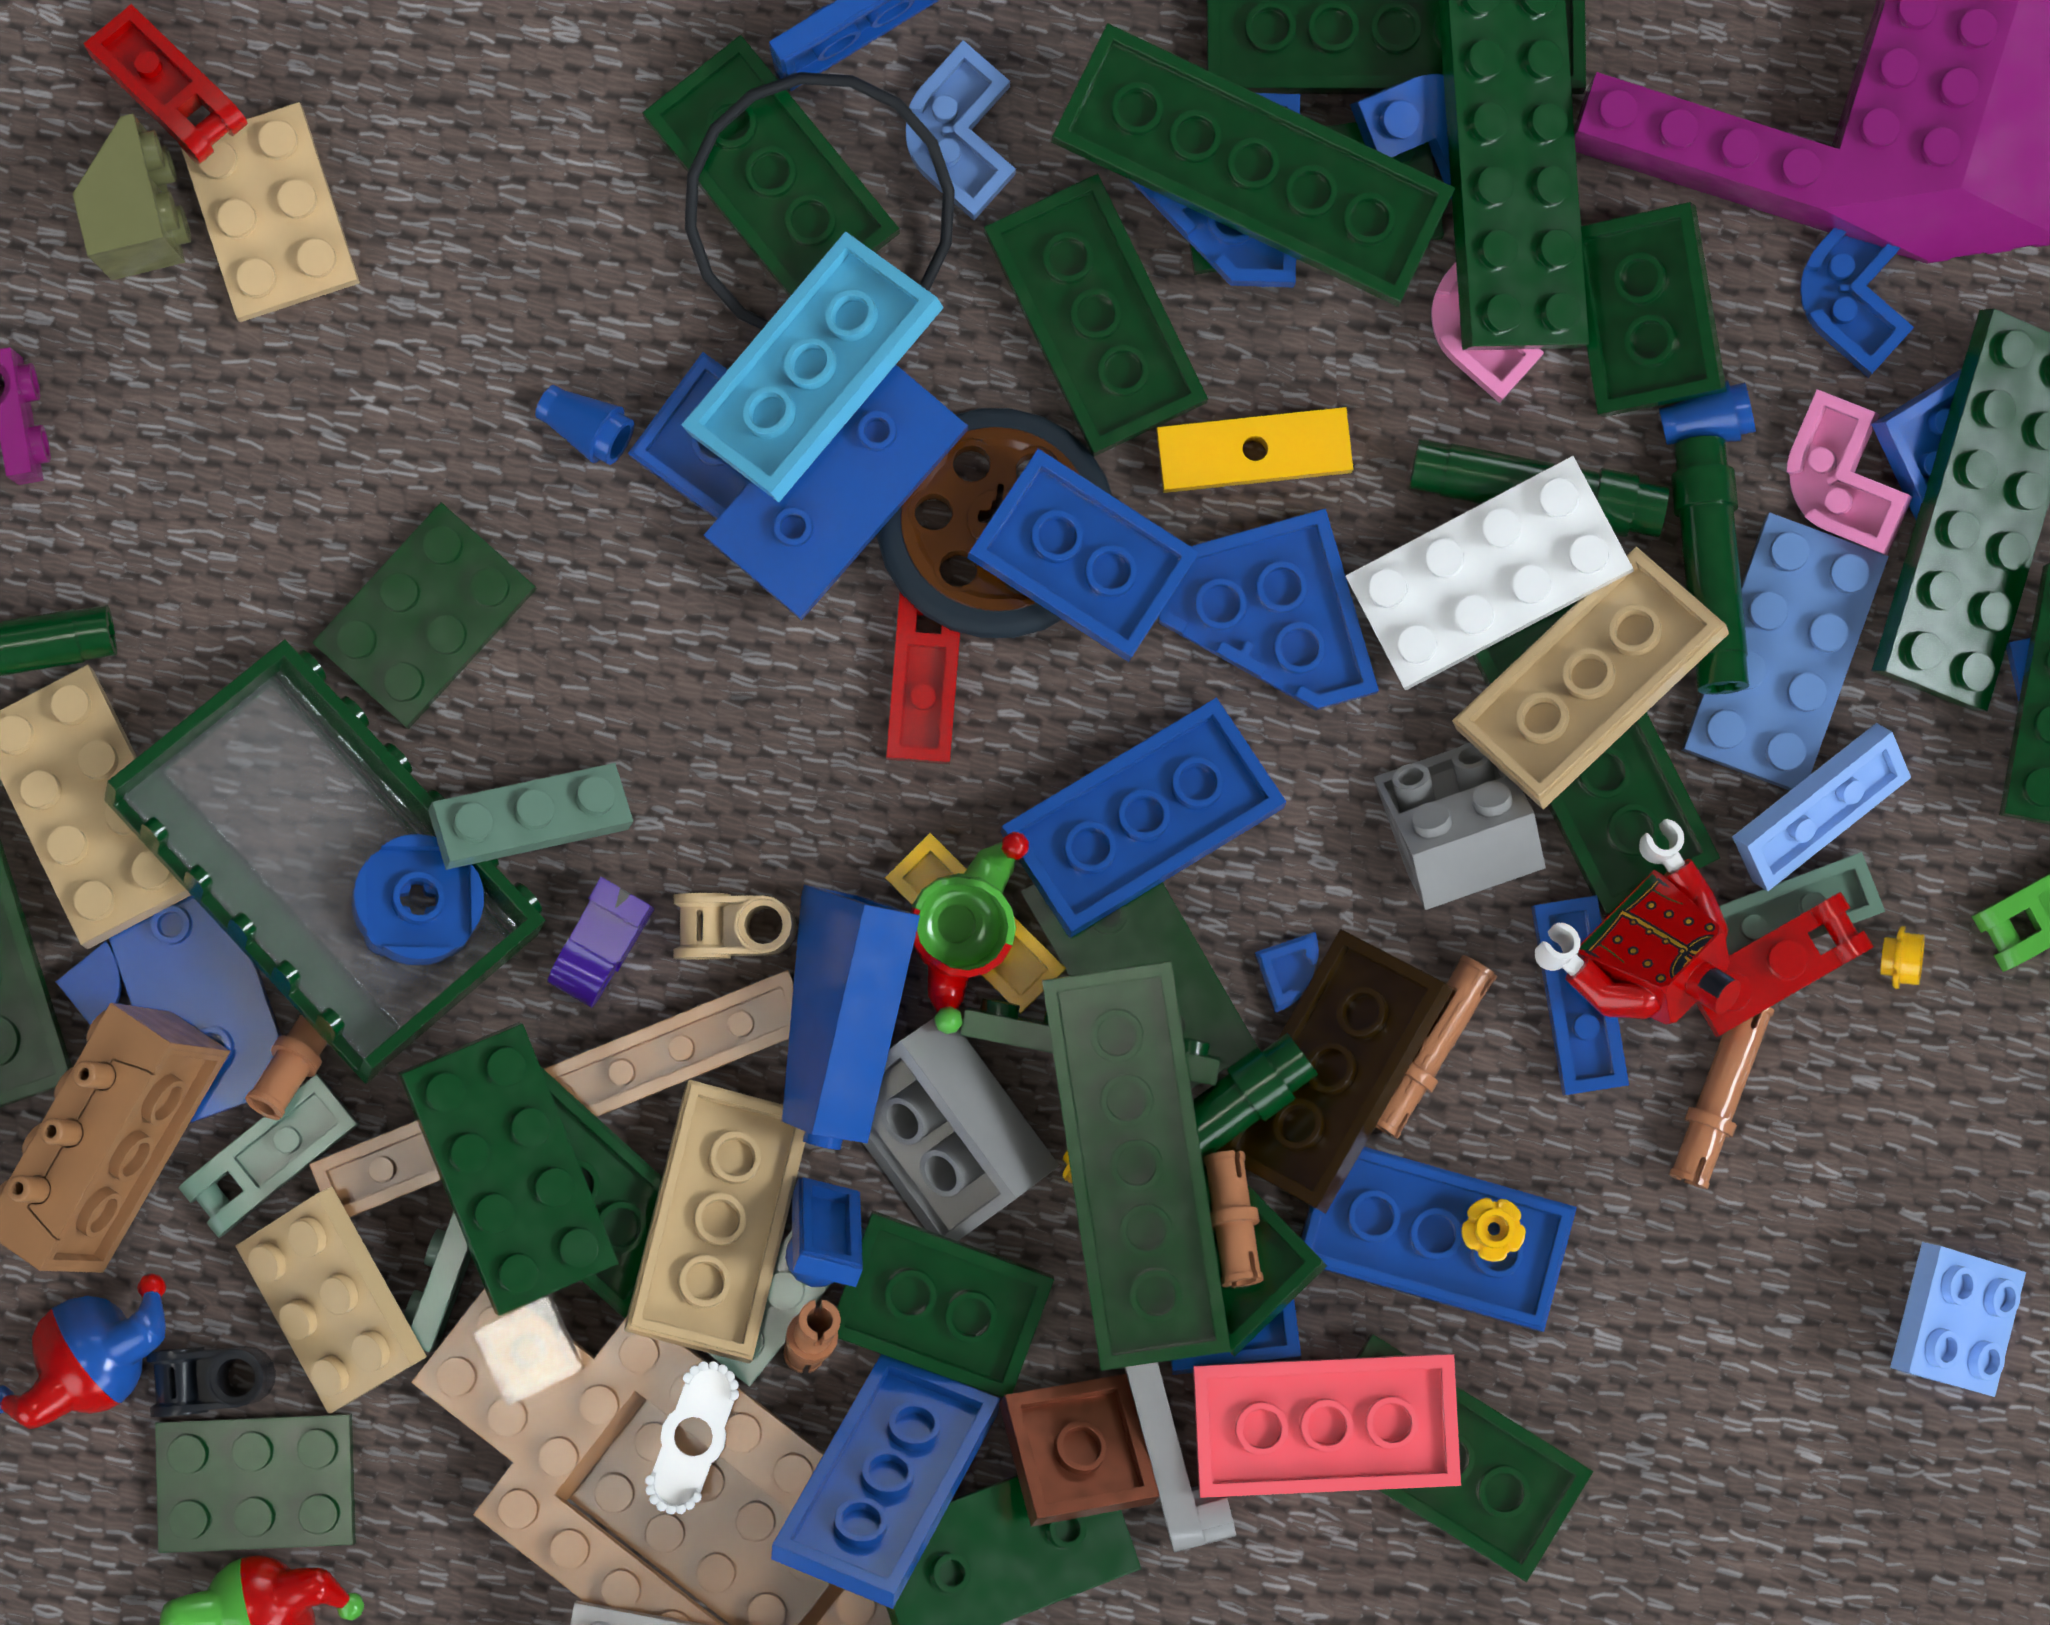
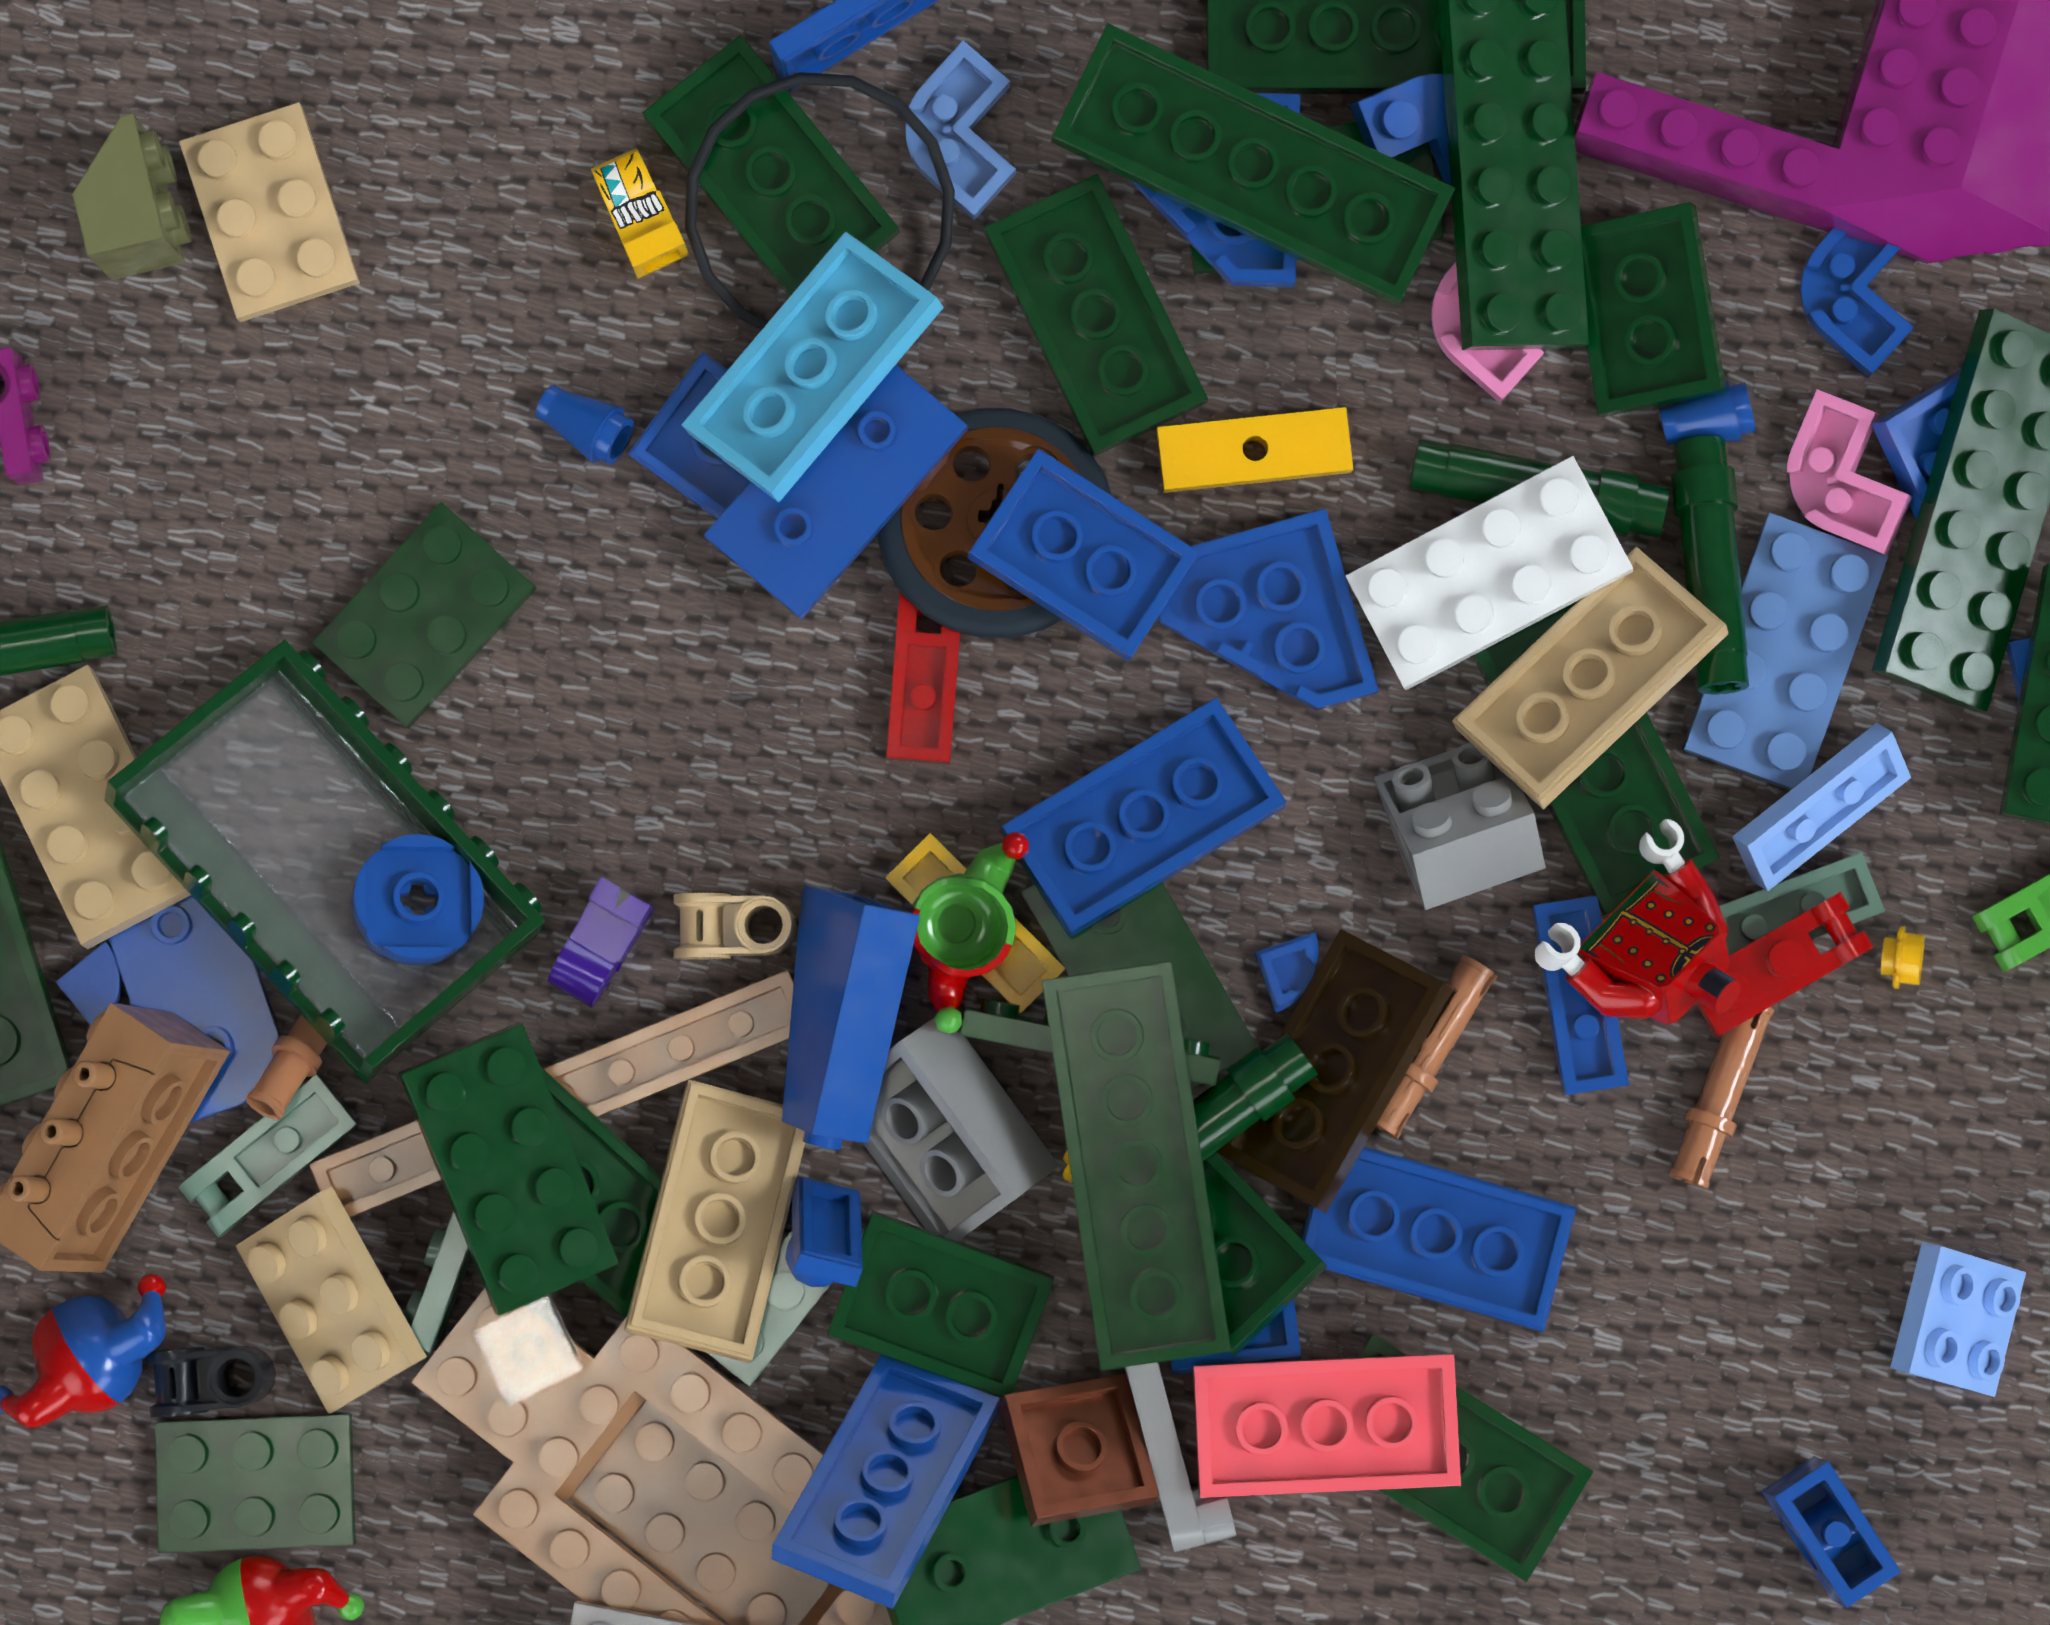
(164, 82): red plate -> none
(530, 816): sand green plate -> none
(639, 213): none -> yellow leg
(678, 1476): white piece -> none
(812, 1336): nougat pin -> none
(1233, 1219): nougat pin -> none
(1476, 1233): yellow plate -> none
(1830, 1531): none -> blue brick

